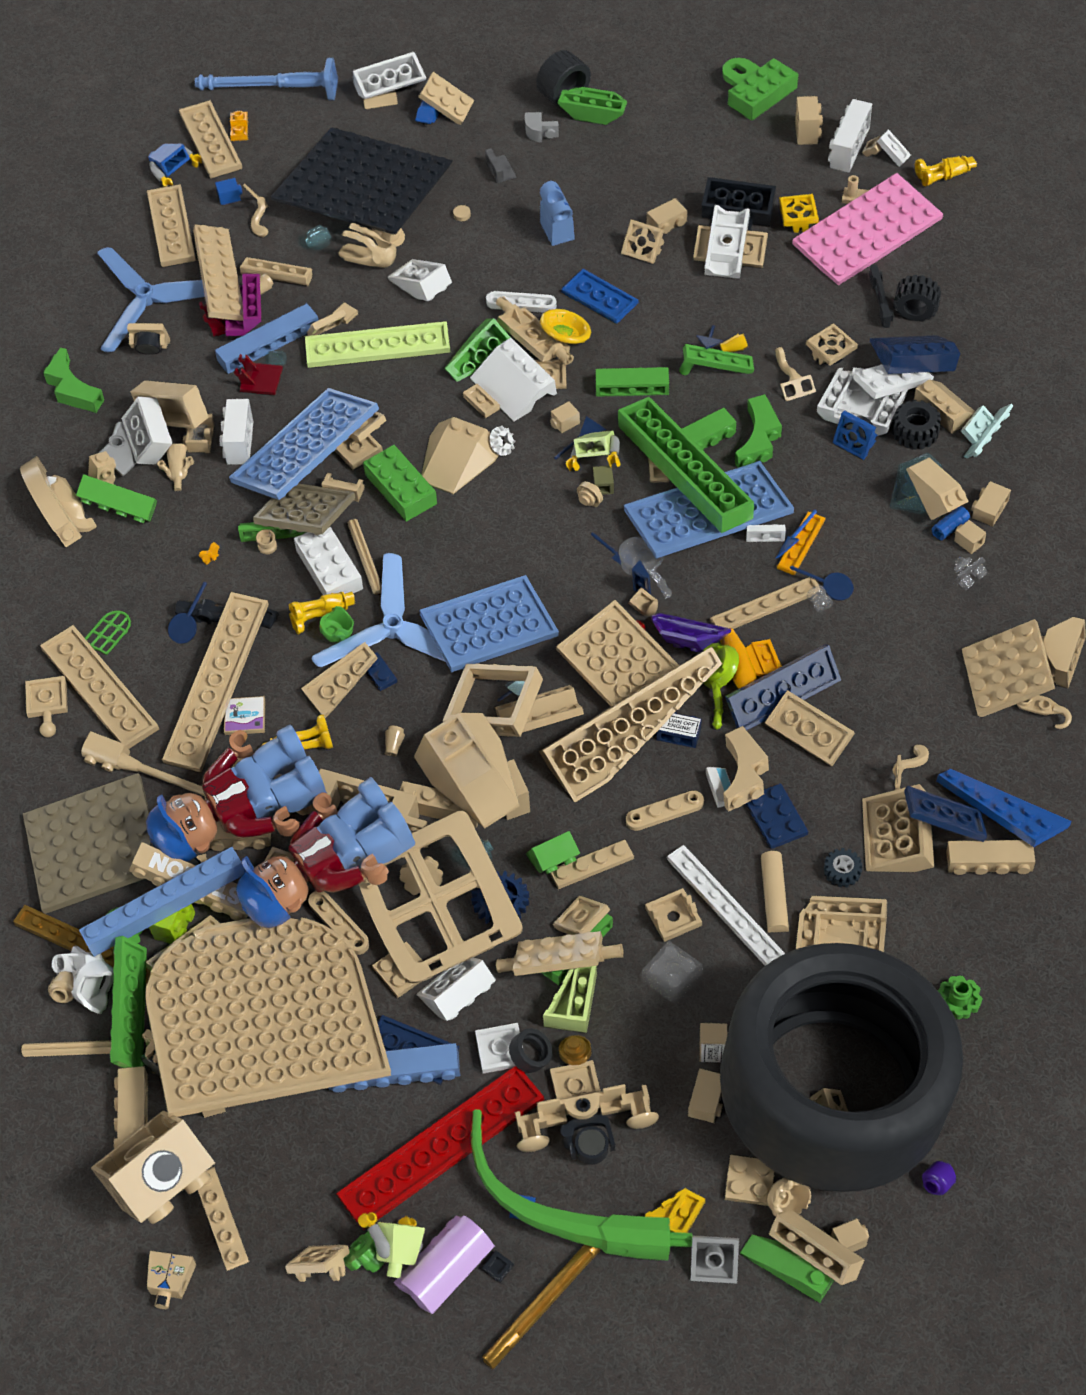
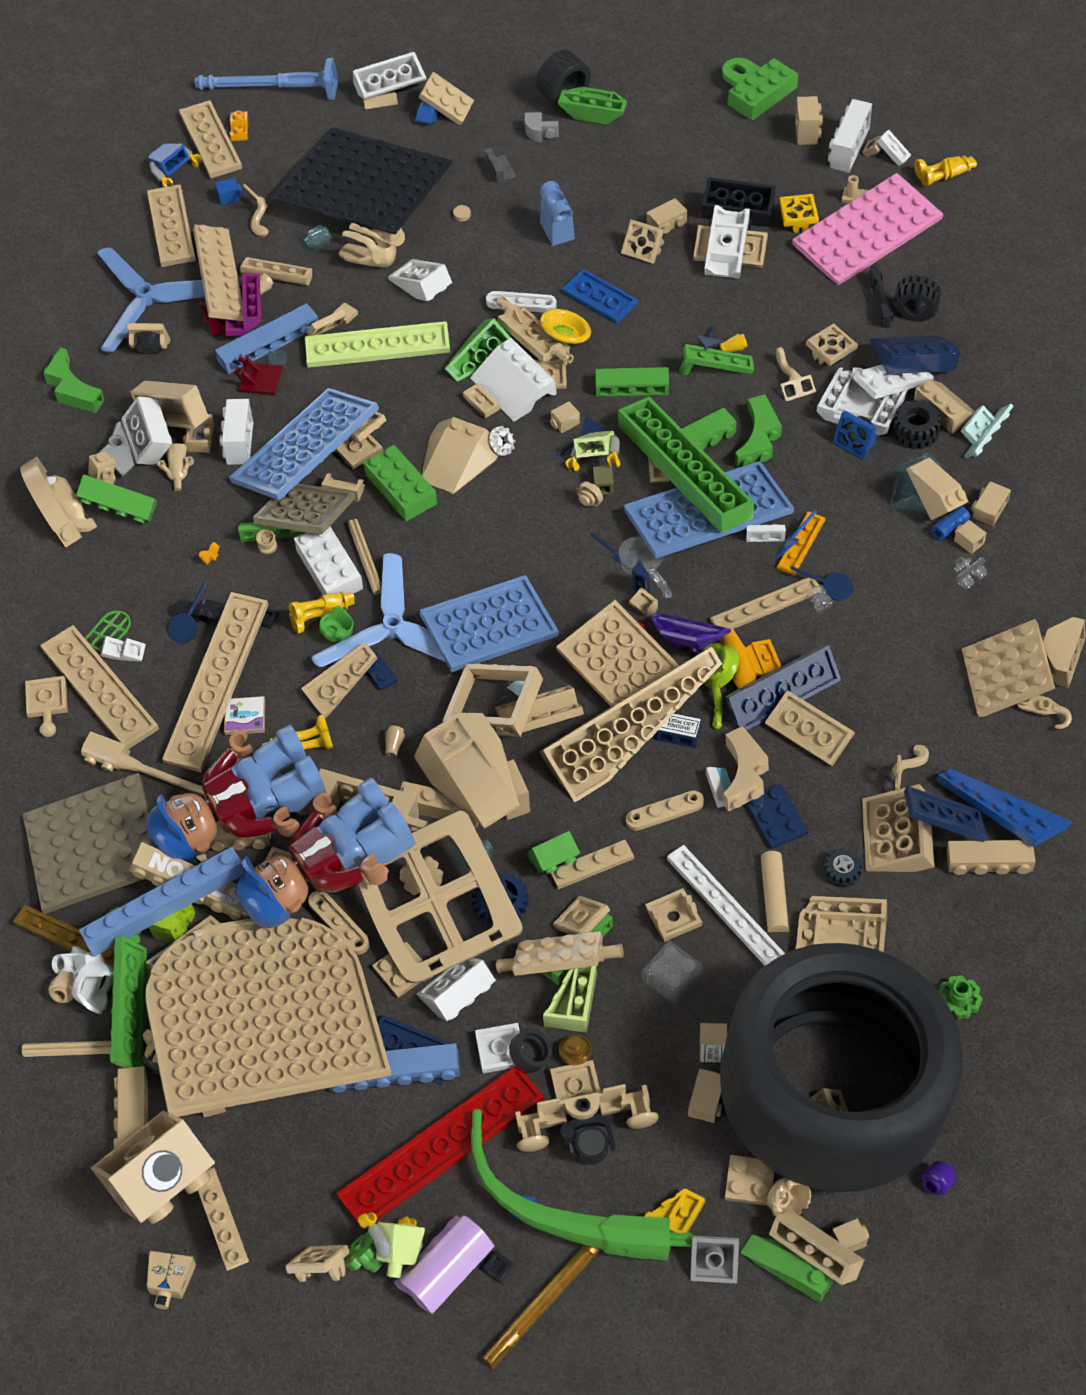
(120, 650): none -> white slope

